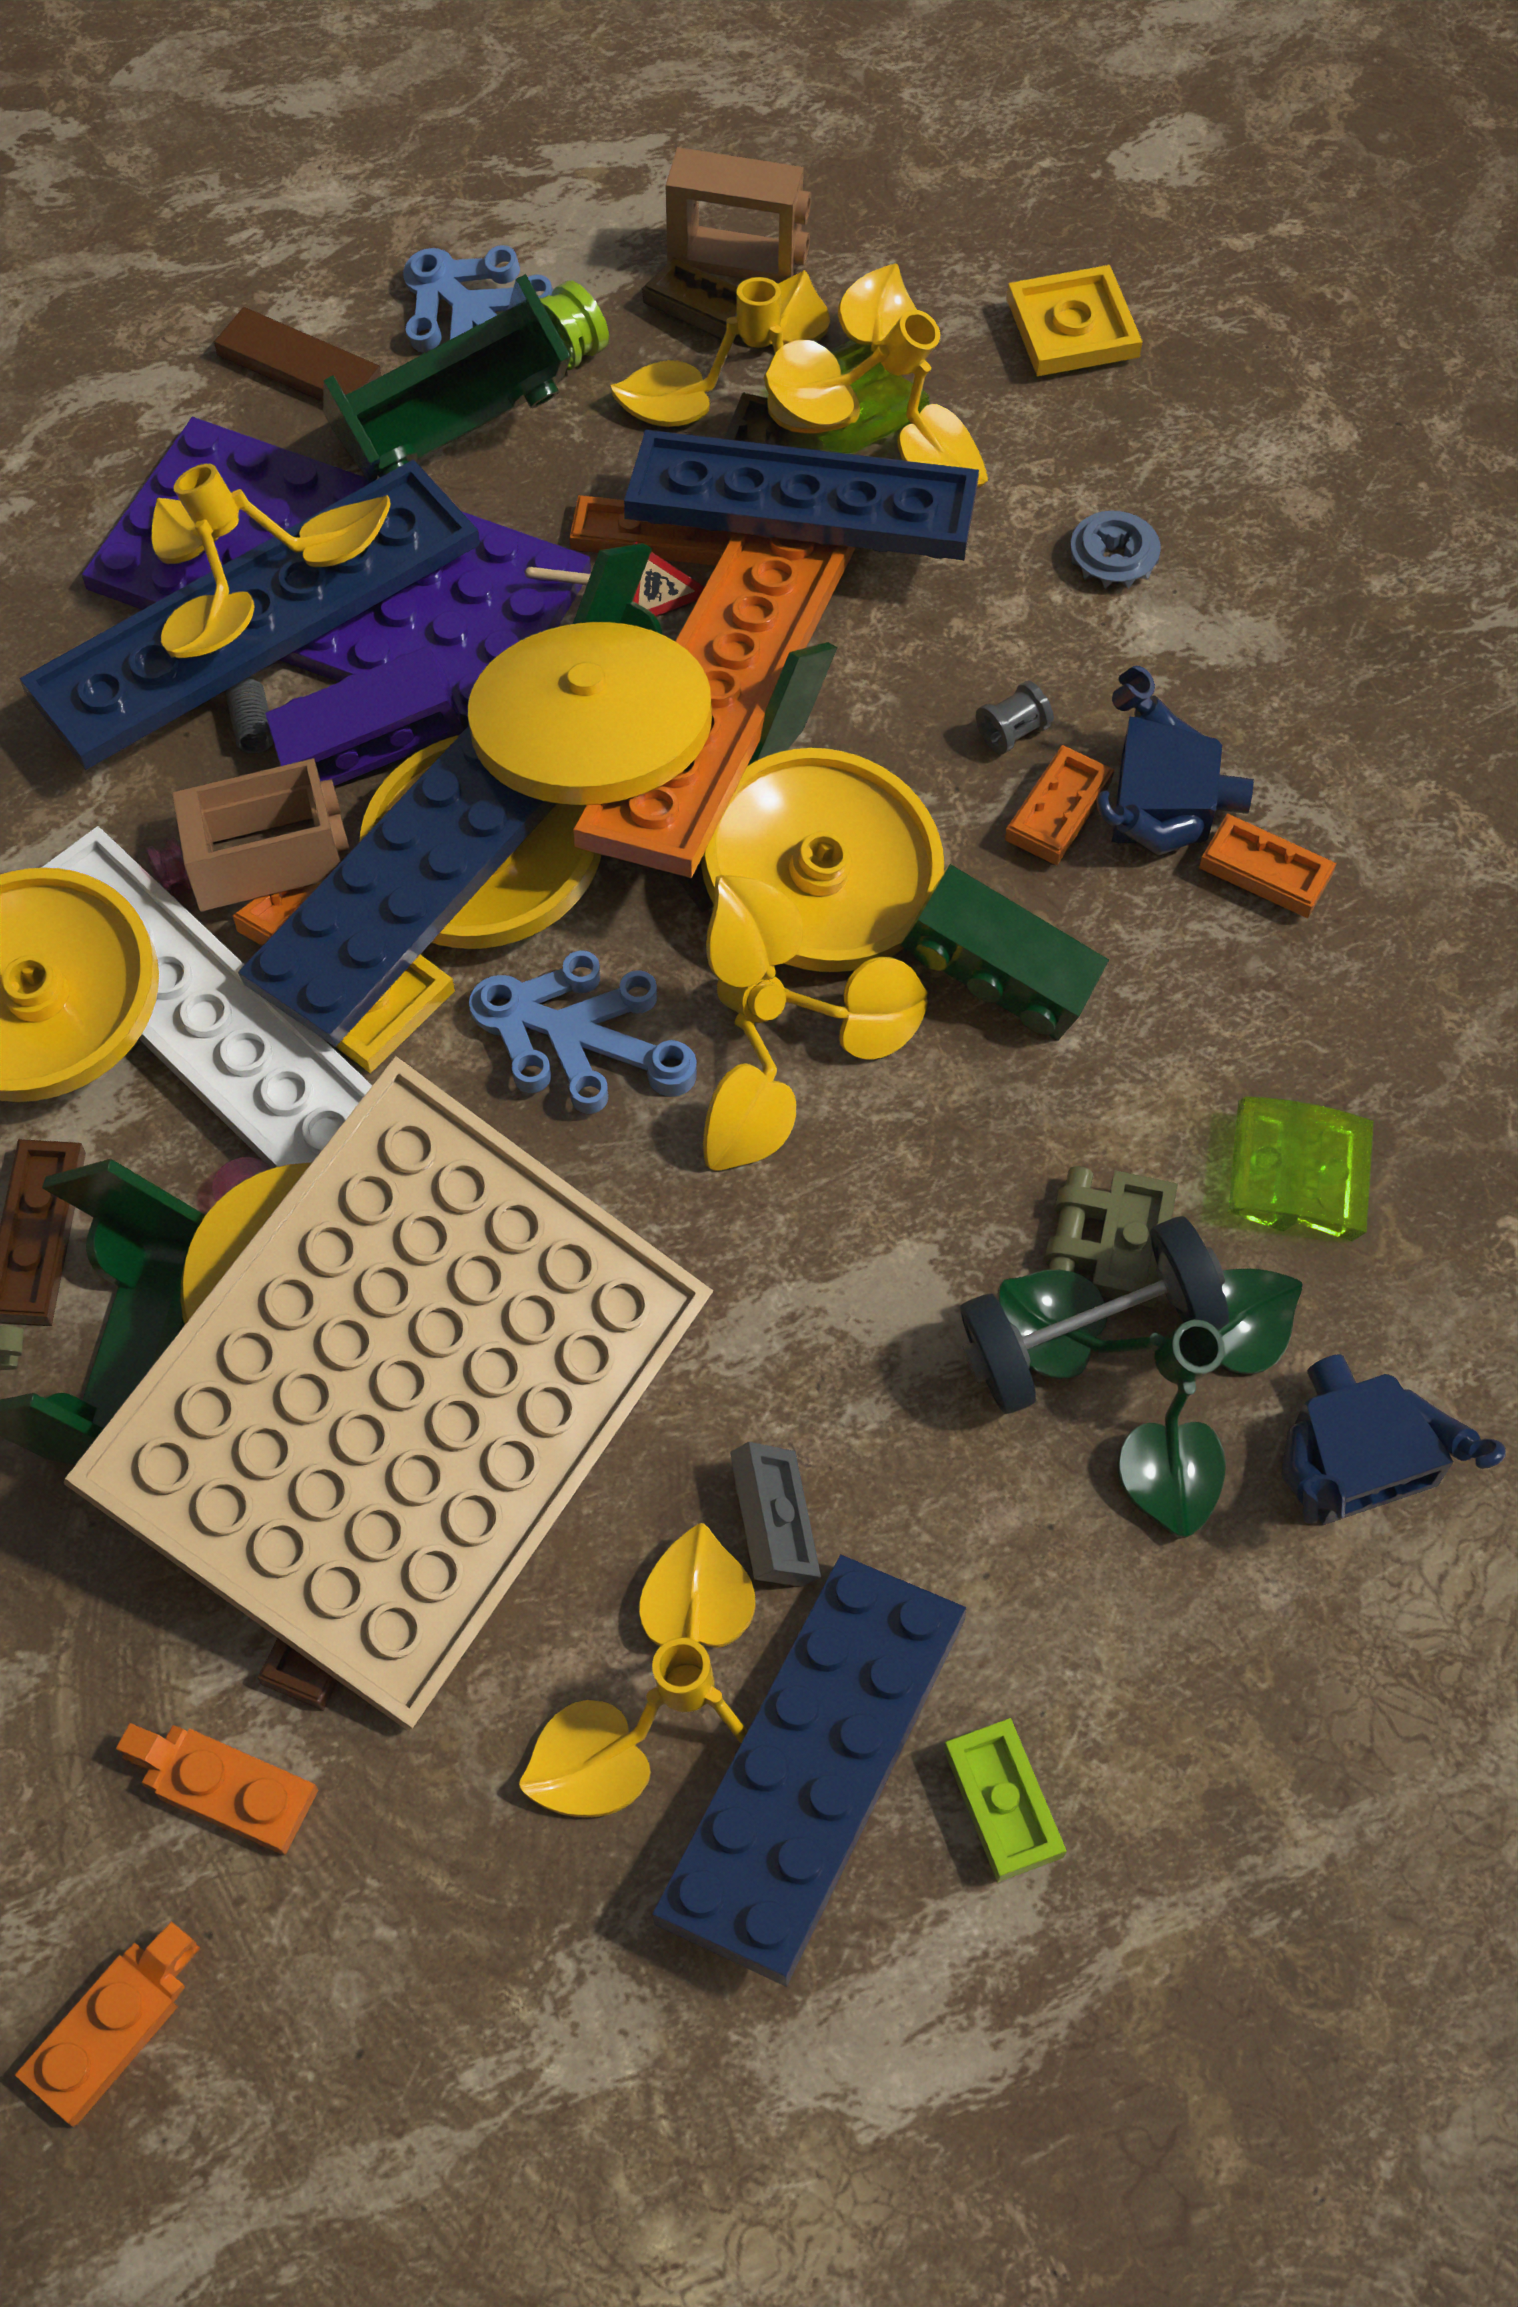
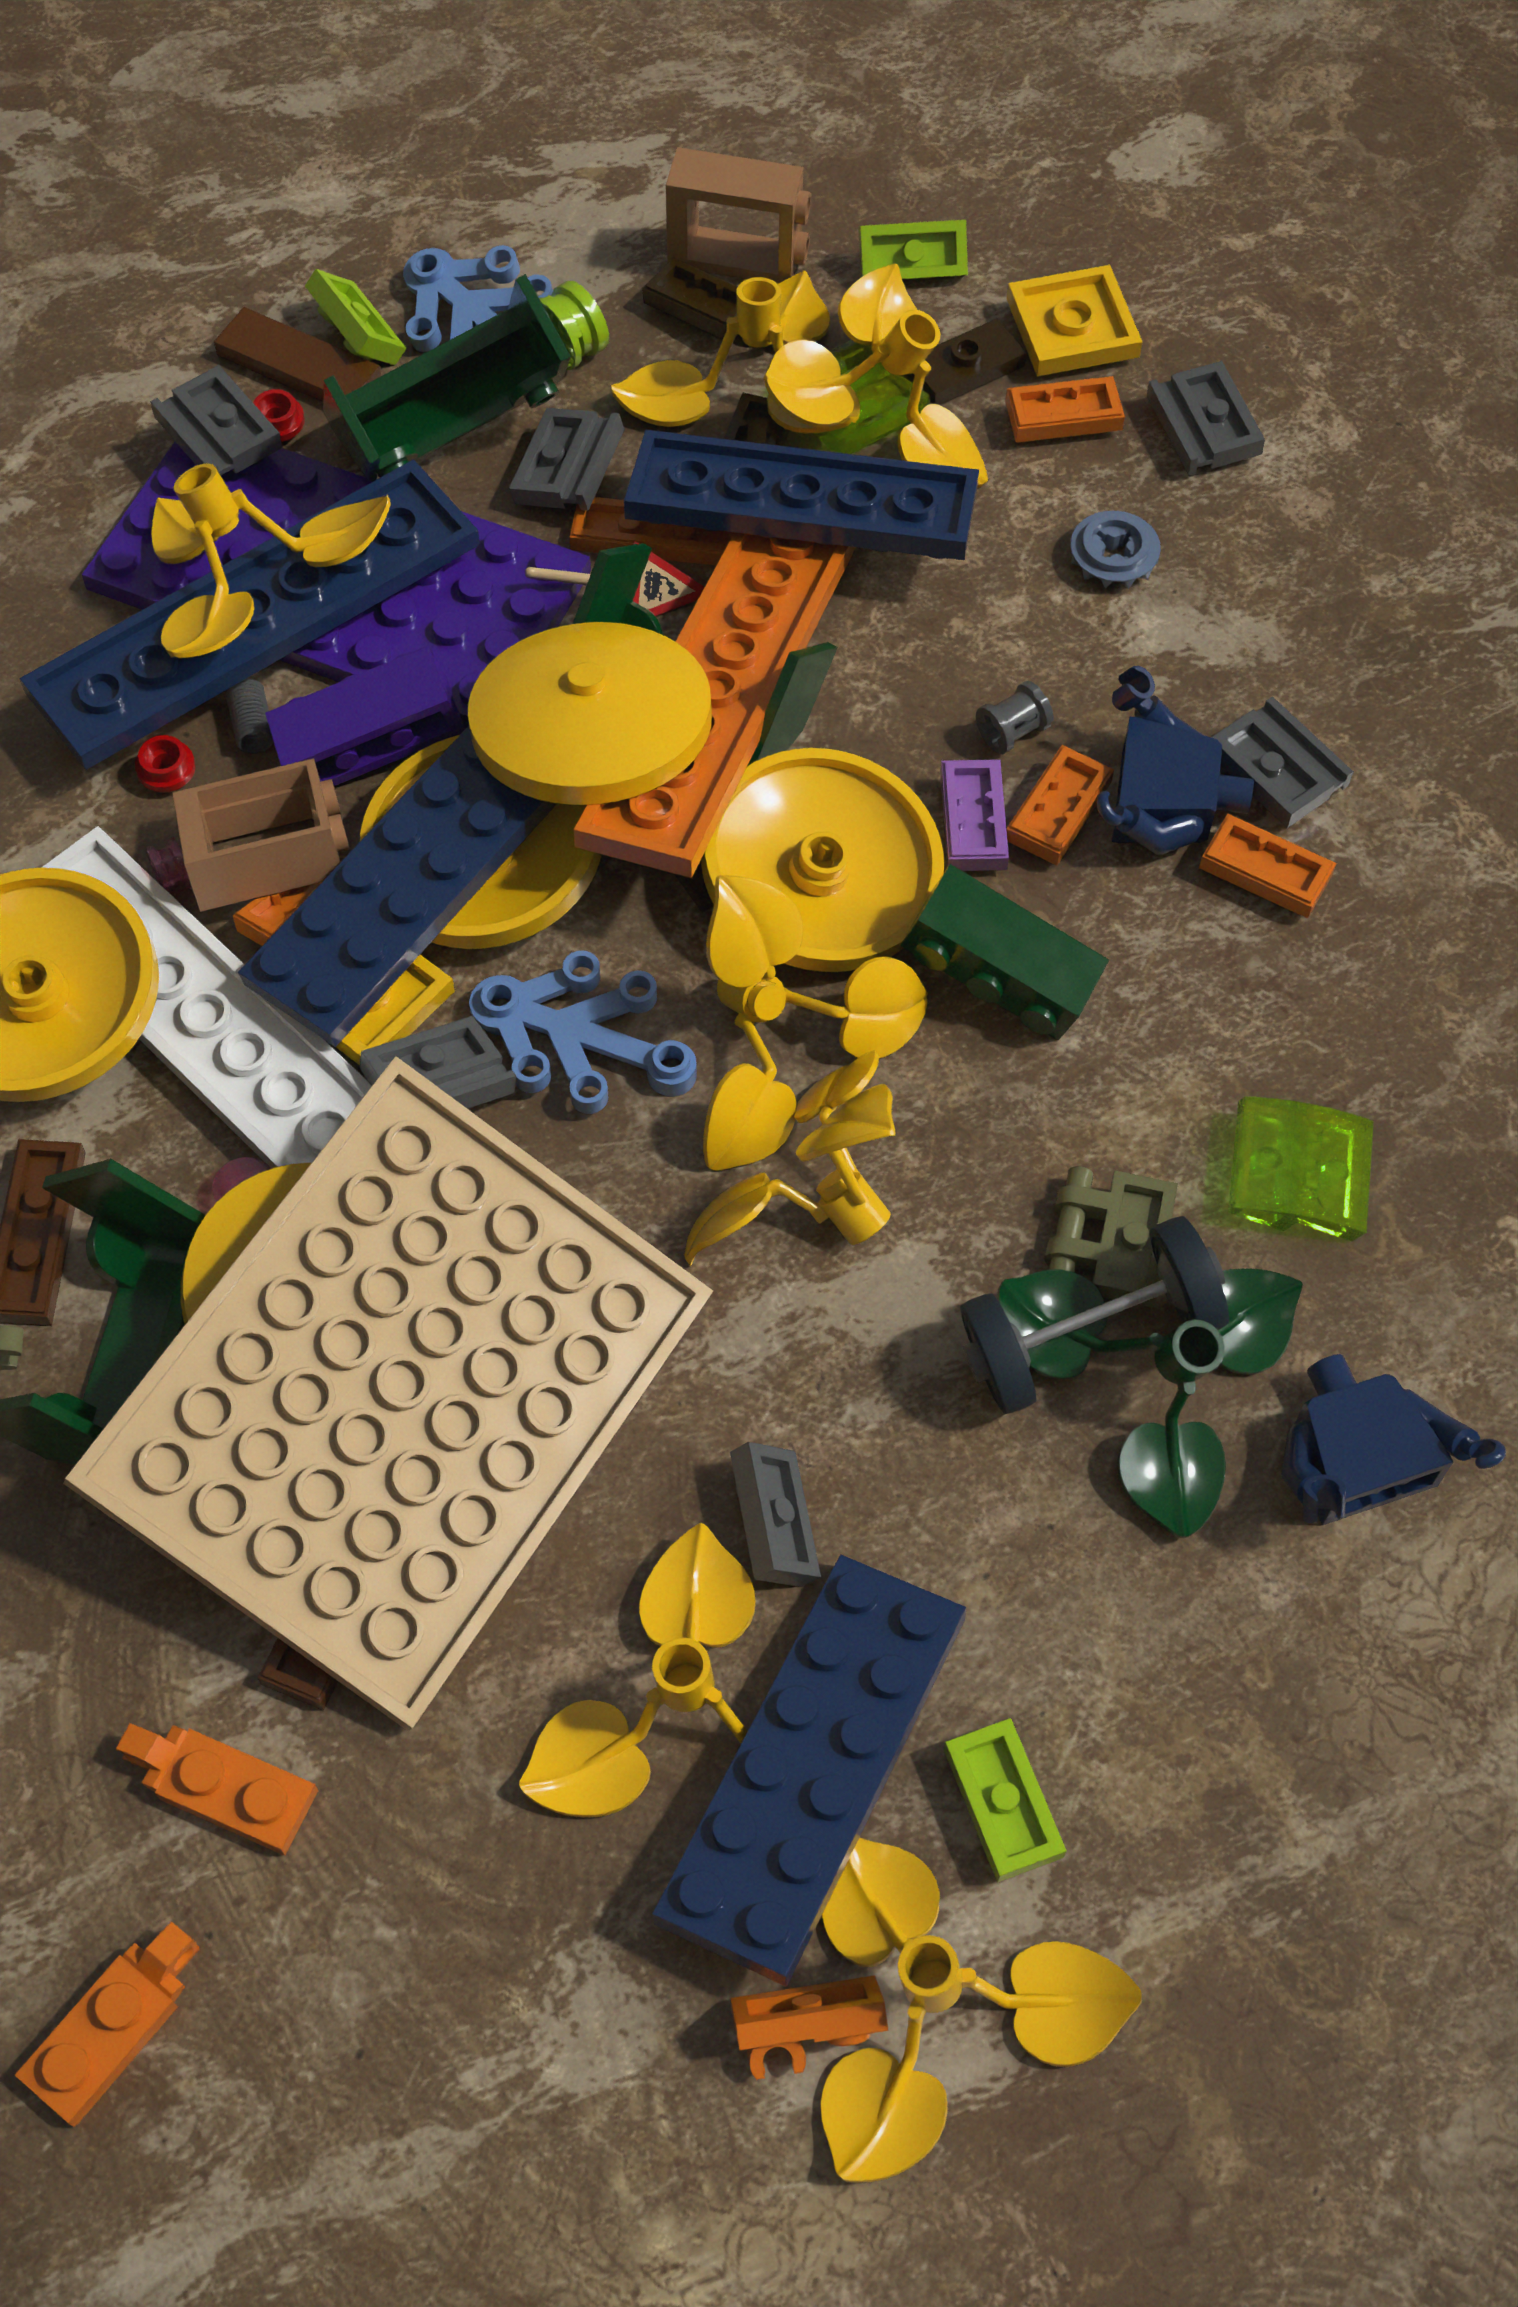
(161, 752): none -> red plate
(217, 423): none -> dark grey plate
(281, 411): none -> red plate
(355, 318): none -> lime plate
(452, 1057): none -> dark grey plate
(566, 459): none -> dark grey plate
(830, 2012): none -> orange plate
(844, 1192): none -> yellow plant
(884, 2112): none -> yellow plant
(916, 247): none -> lime plate
(971, 361): none -> dark brown plate
(974, 815): none -> medium lavender plate
(1064, 409): none -> orange plate
(1205, 417): none -> dark grey plate
(1285, 759): none -> dark grey plate

